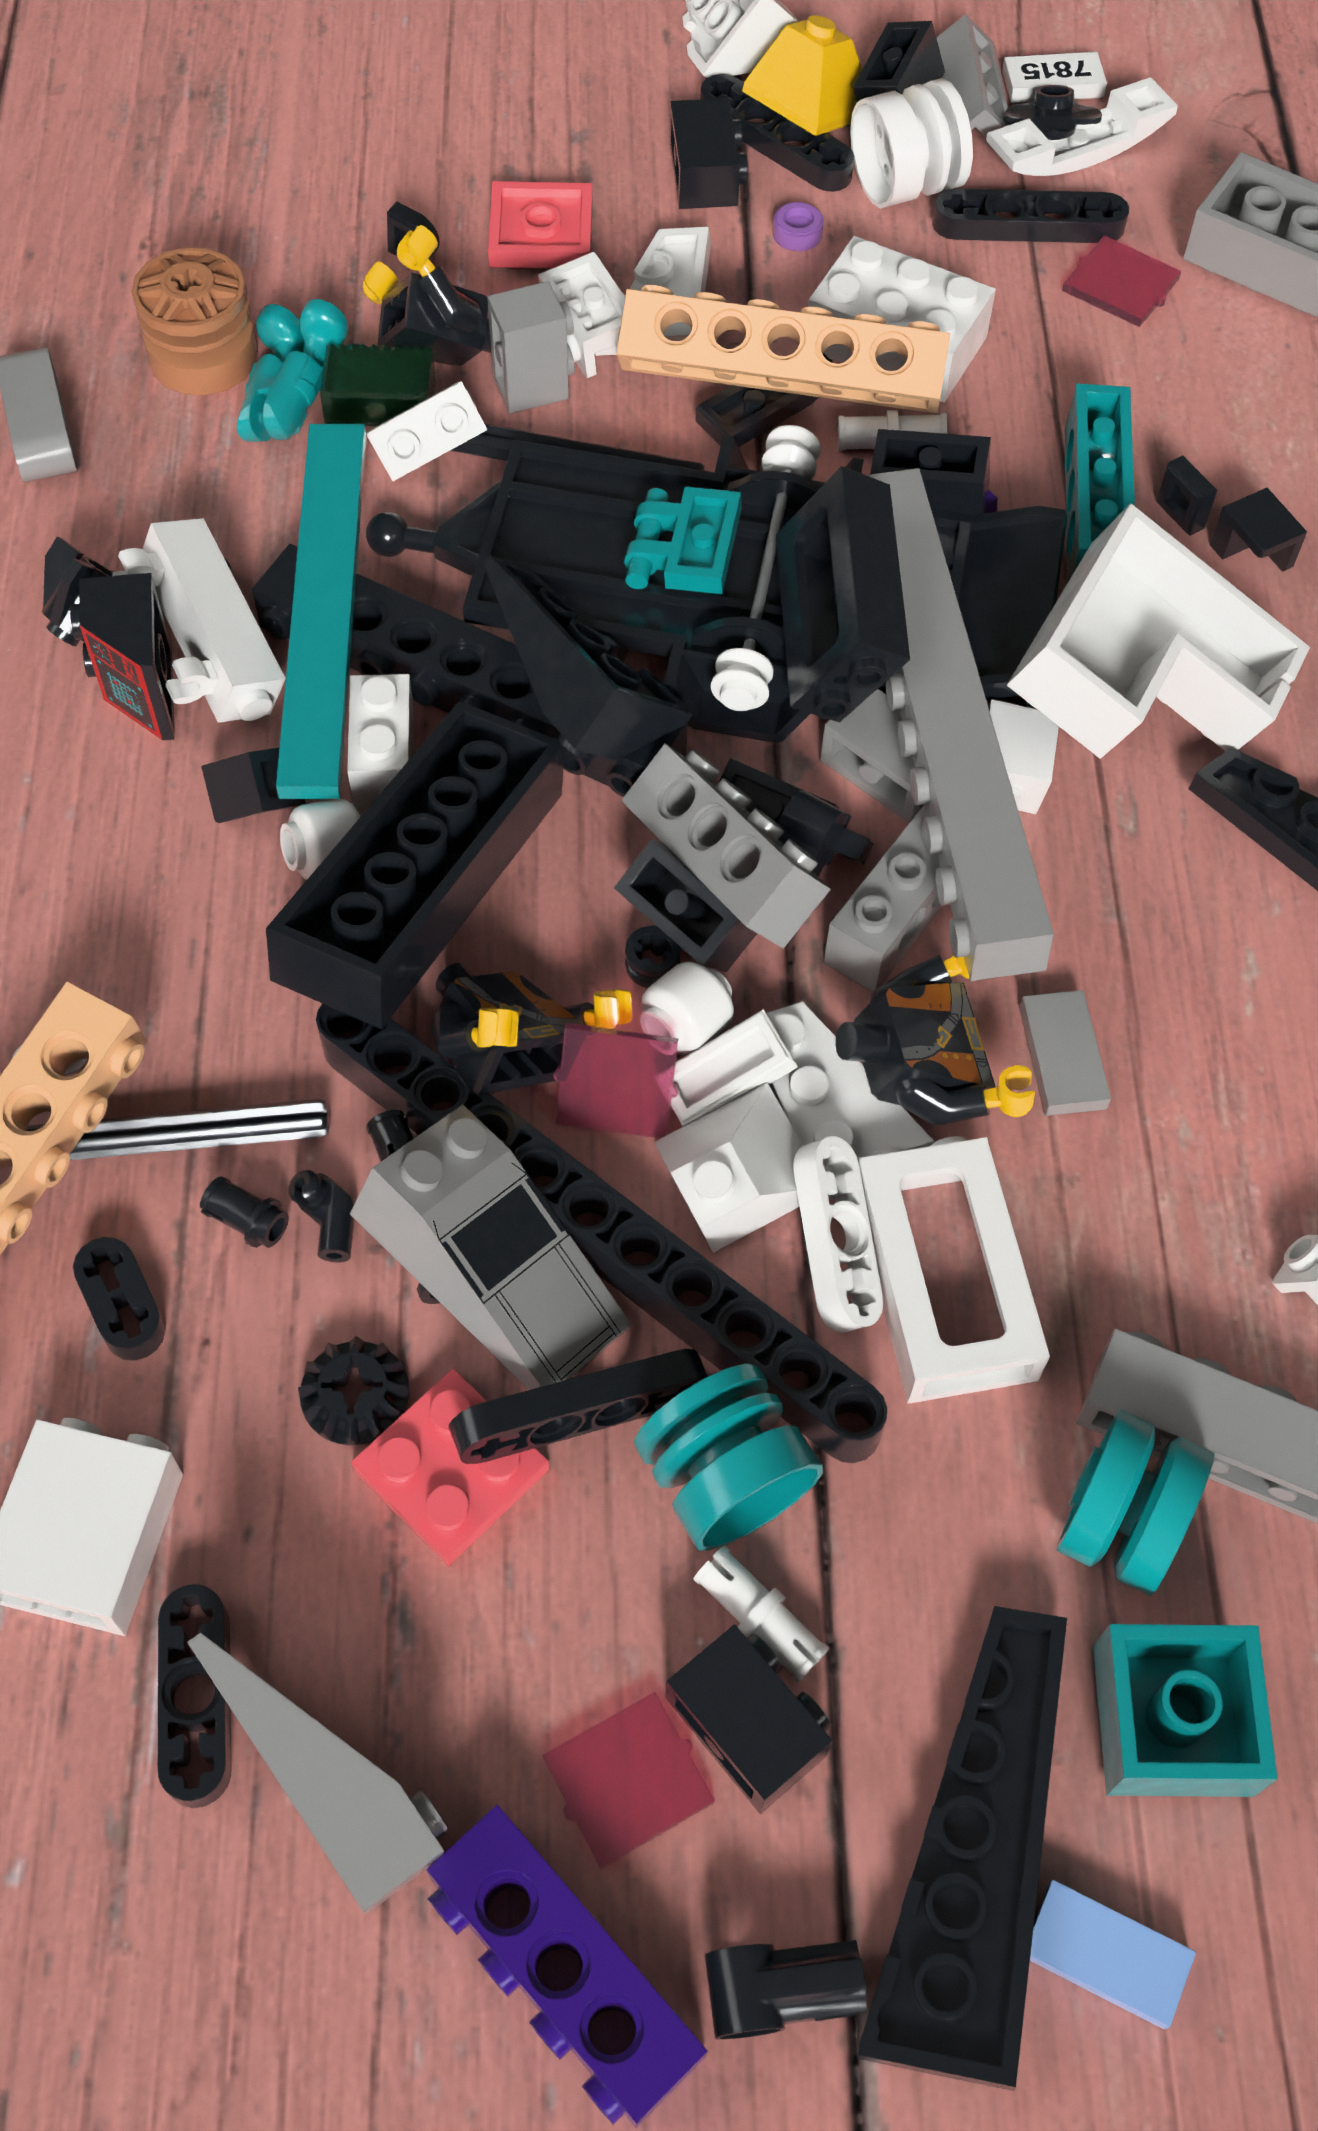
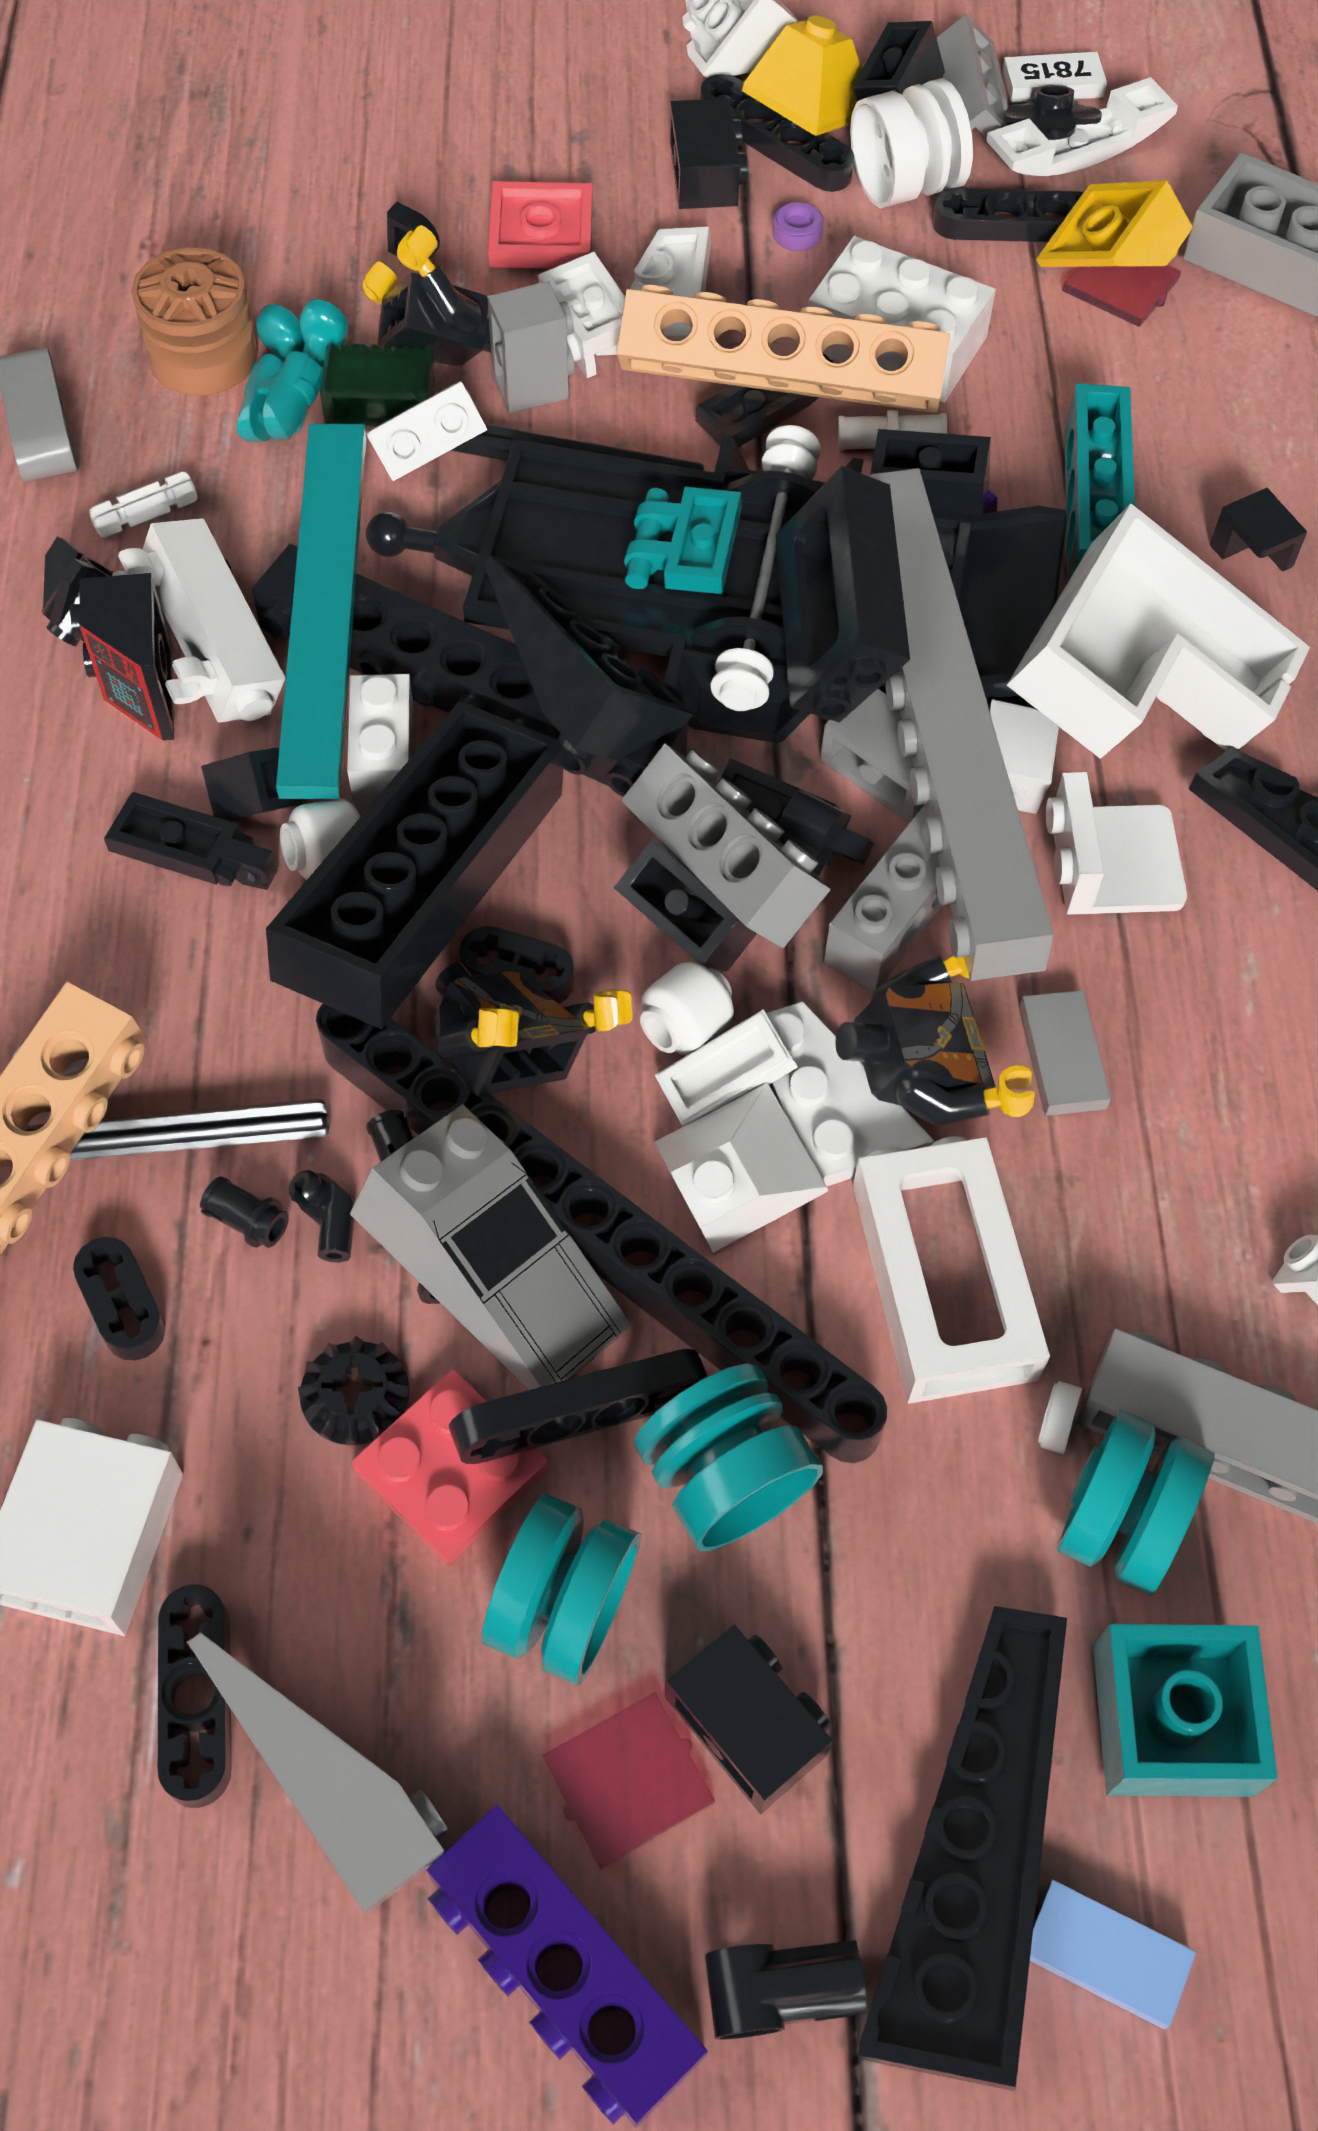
(143, 504): none -> white axle
(189, 843): none -> black hinge
(520, 955): none -> black beam
(560, 1588): none -> teal wheel
(616, 1080): clear pink piece -> none
(645, 971): black bush -> none
(761, 1613): white pin -> none
(829, 1282): white beam -> none
(1059, 1417): none -> white tile
(1113, 854): none -> white bracket
(1119, 227): none -> yellow slope
(1186, 495): black tile -> none

